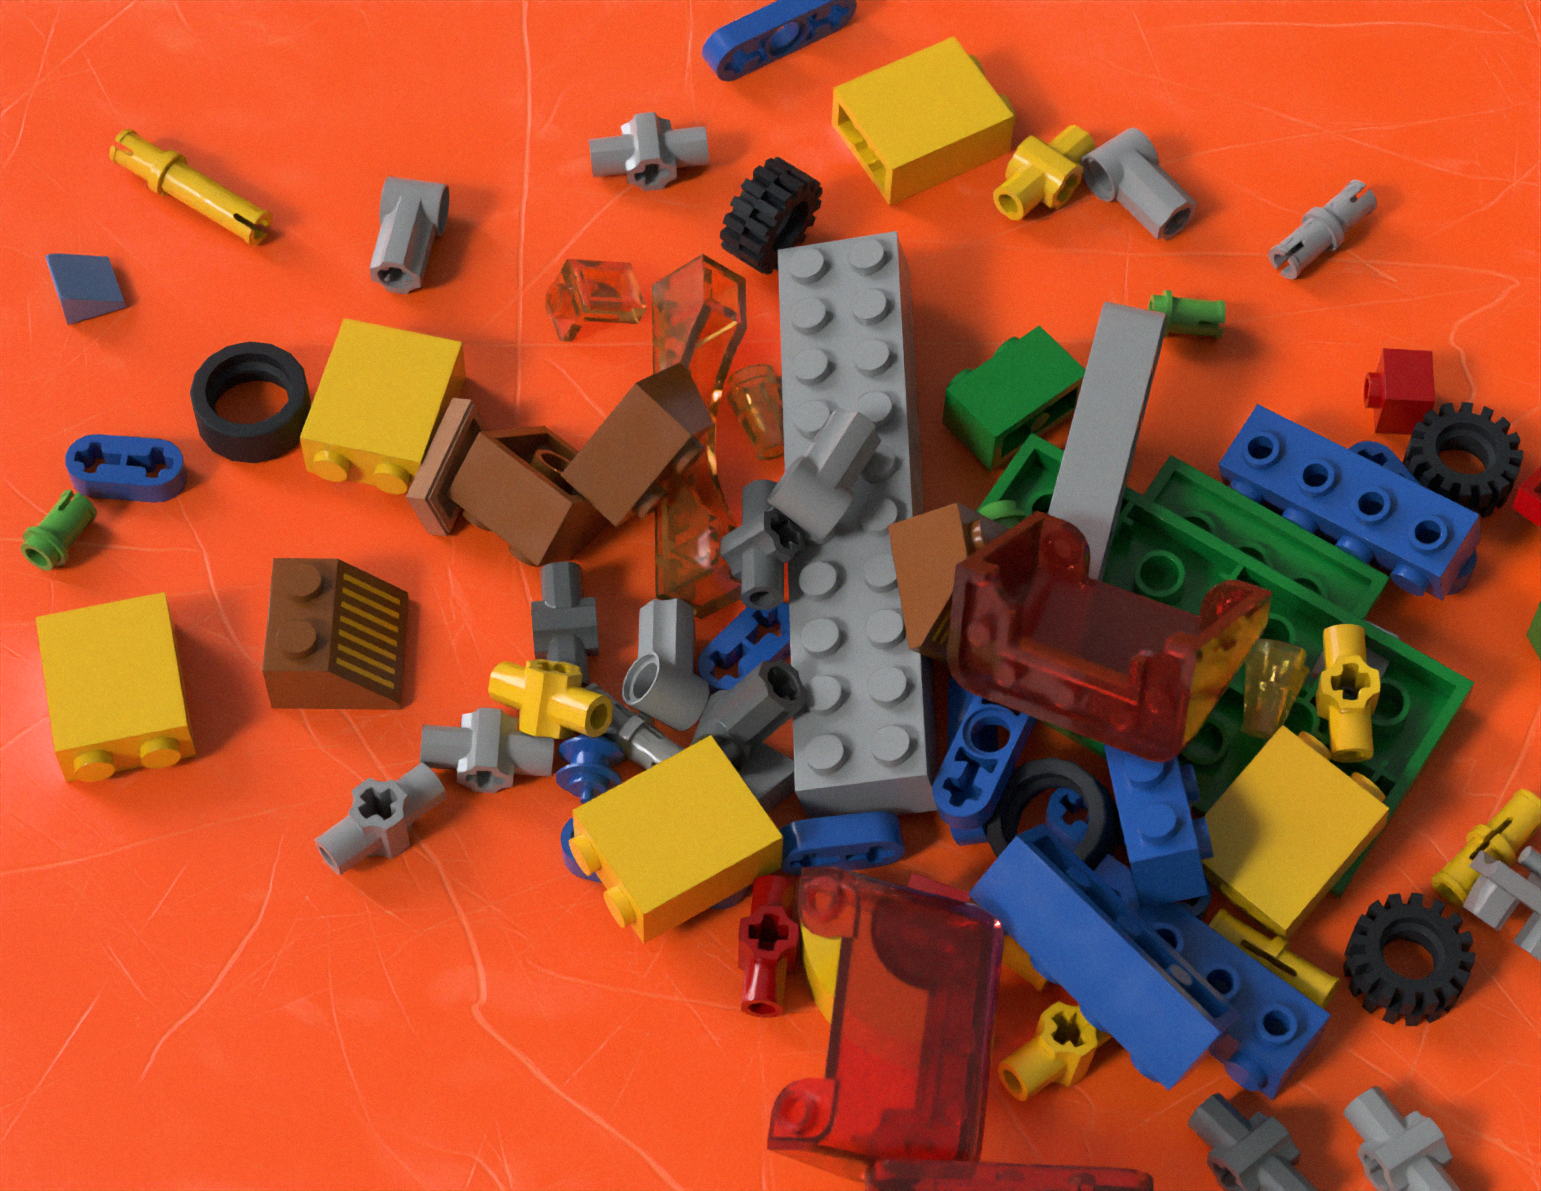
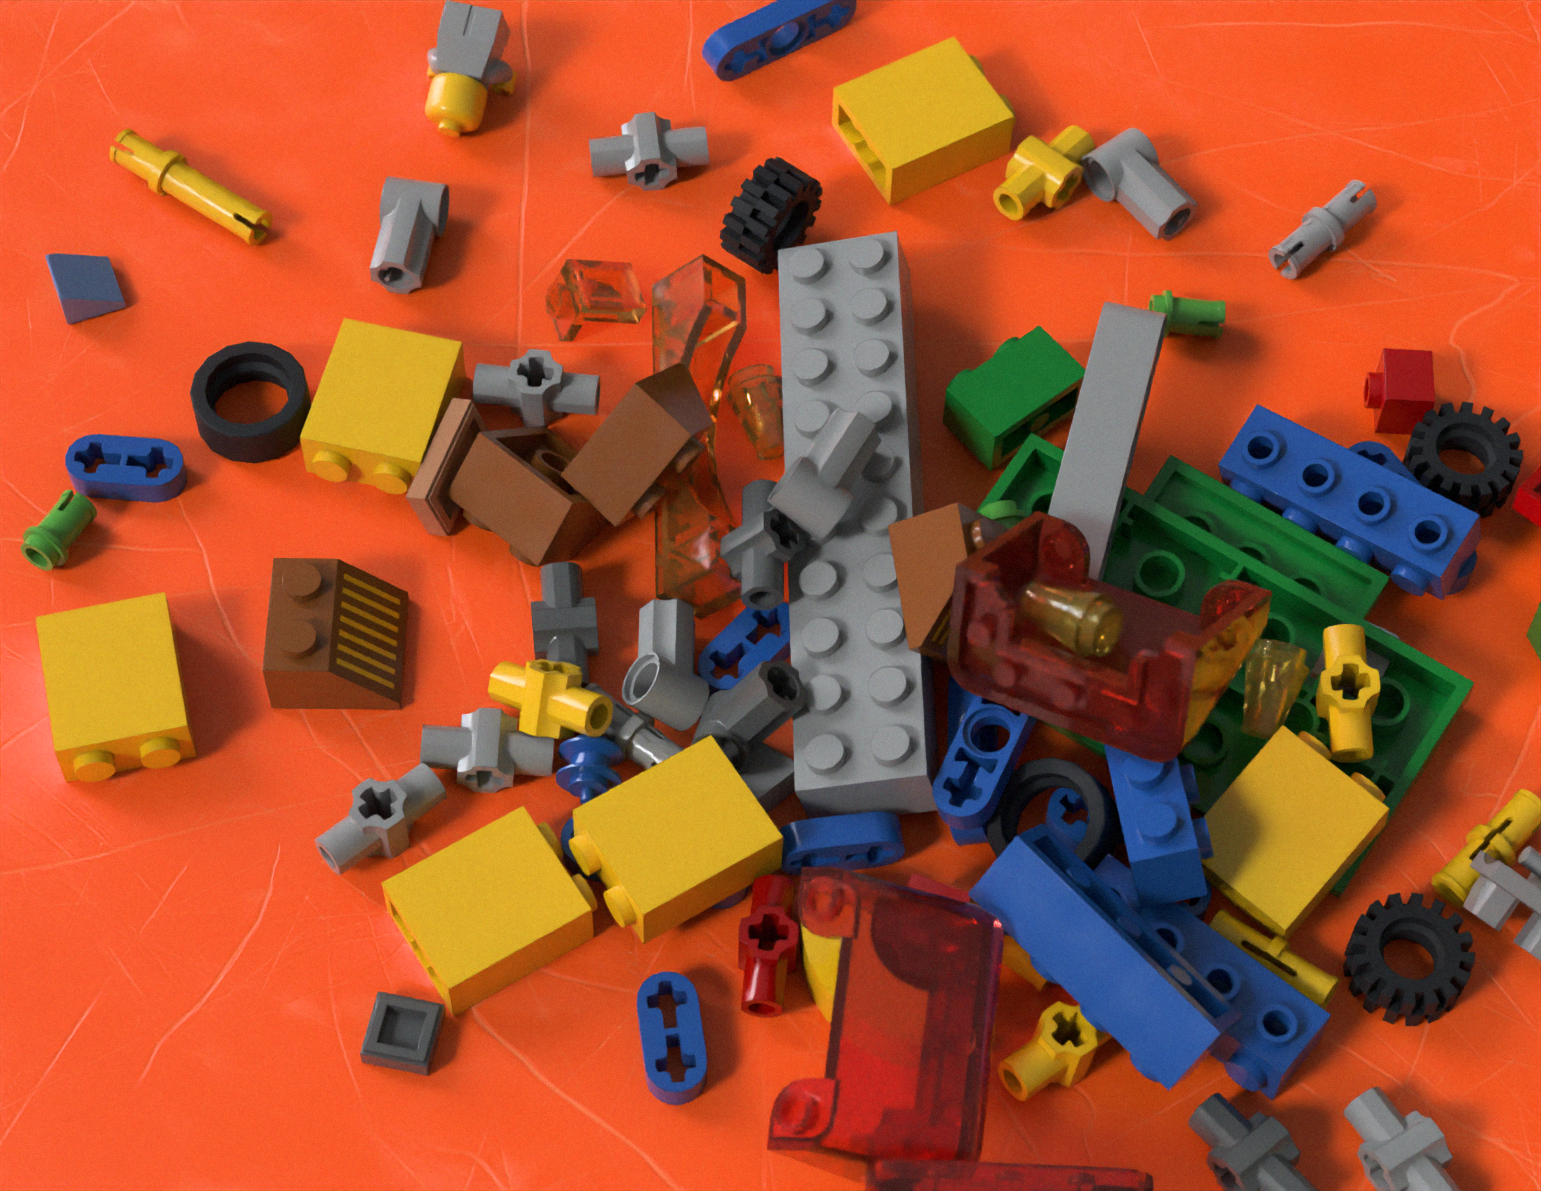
(403, 1033): none -> dark grey tile
(466, 65): none -> light grey piece
(490, 909): none -> yellow brick
(536, 388): none -> light grey axle
(686, 1035): none -> blue beam
(1076, 618): none -> clear yellow cone

